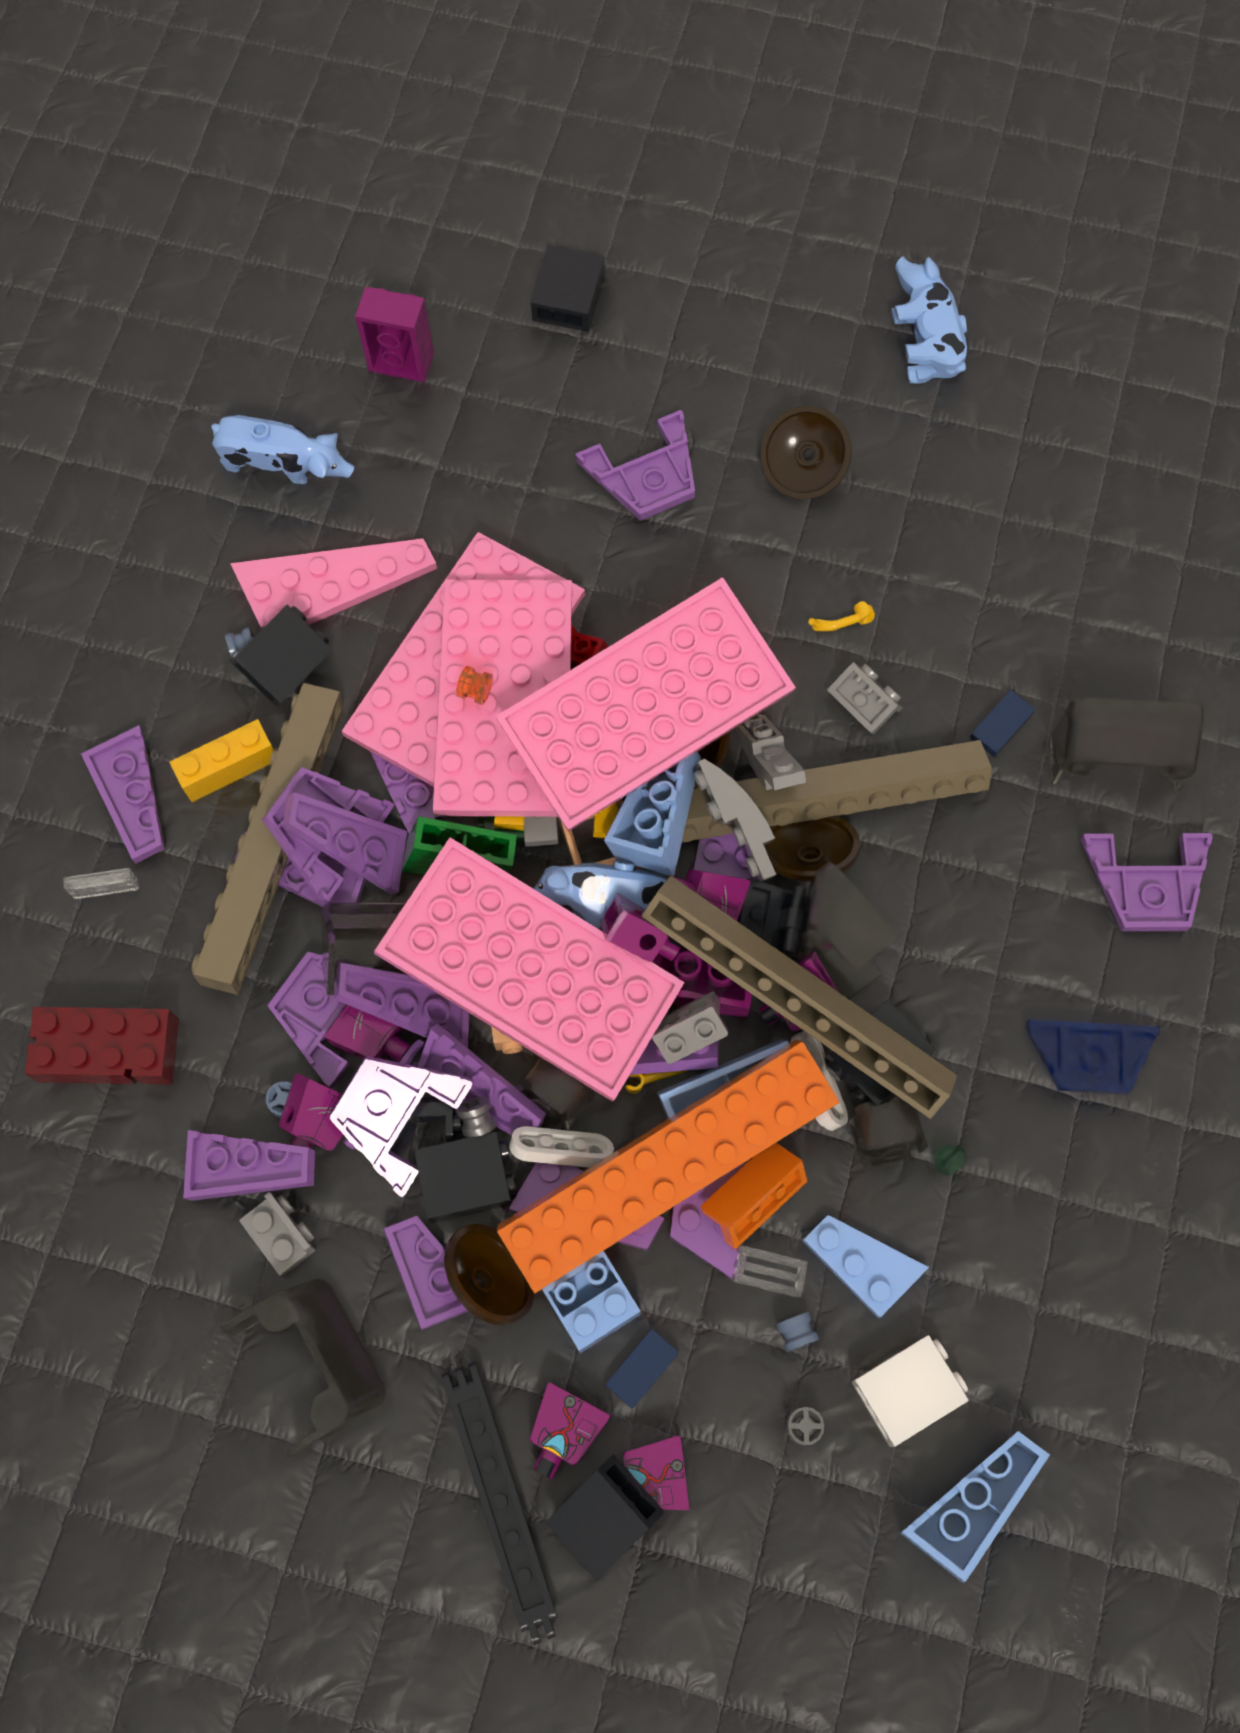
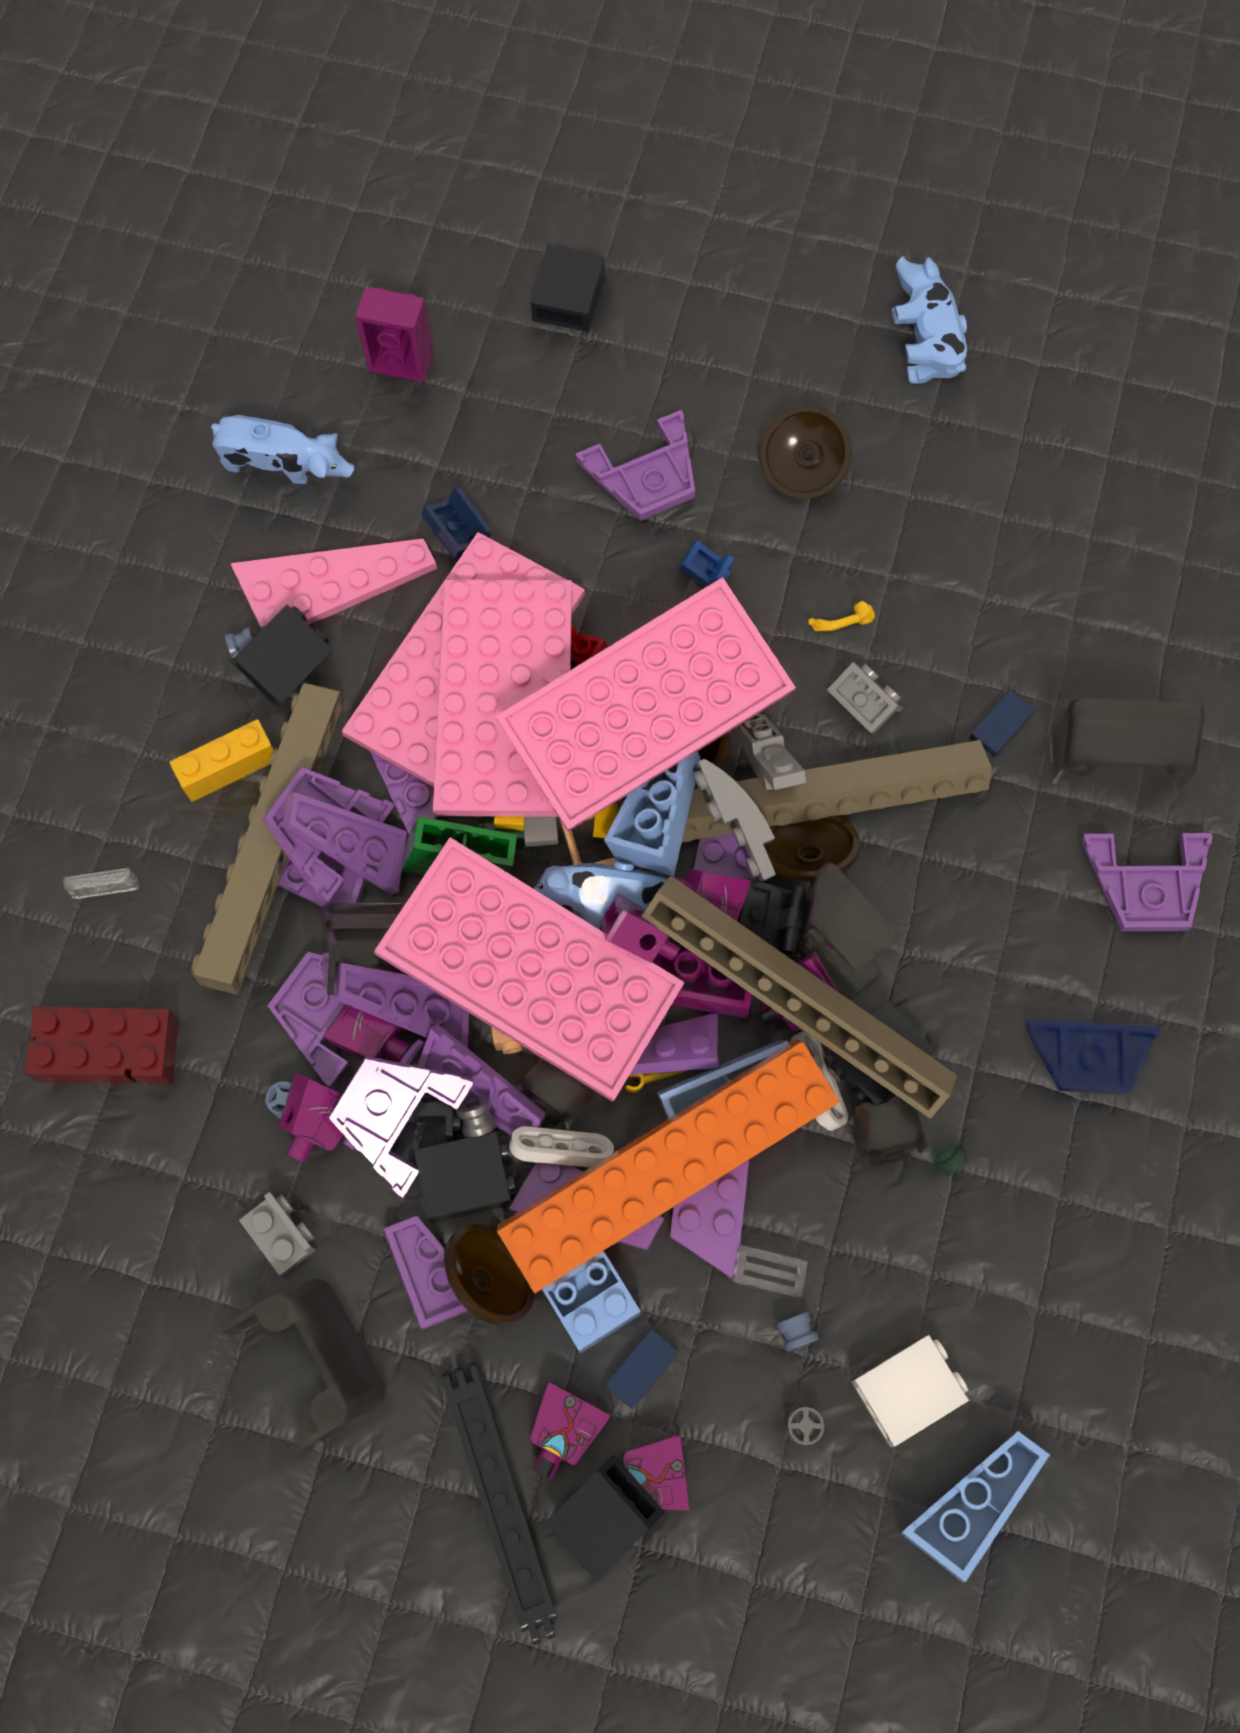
(126, 786): medium lavender wing -> none
(237, 1166): medium lavender wing -> none
(455, 522): none -> dark blue bracket
(474, 685): clear orange wheel -> none
(690, 1028): light grey bracket -> none
(705, 565): none -> blue bracket
(755, 1193): orange panel -> none
(863, 1264): light blue wing -> none

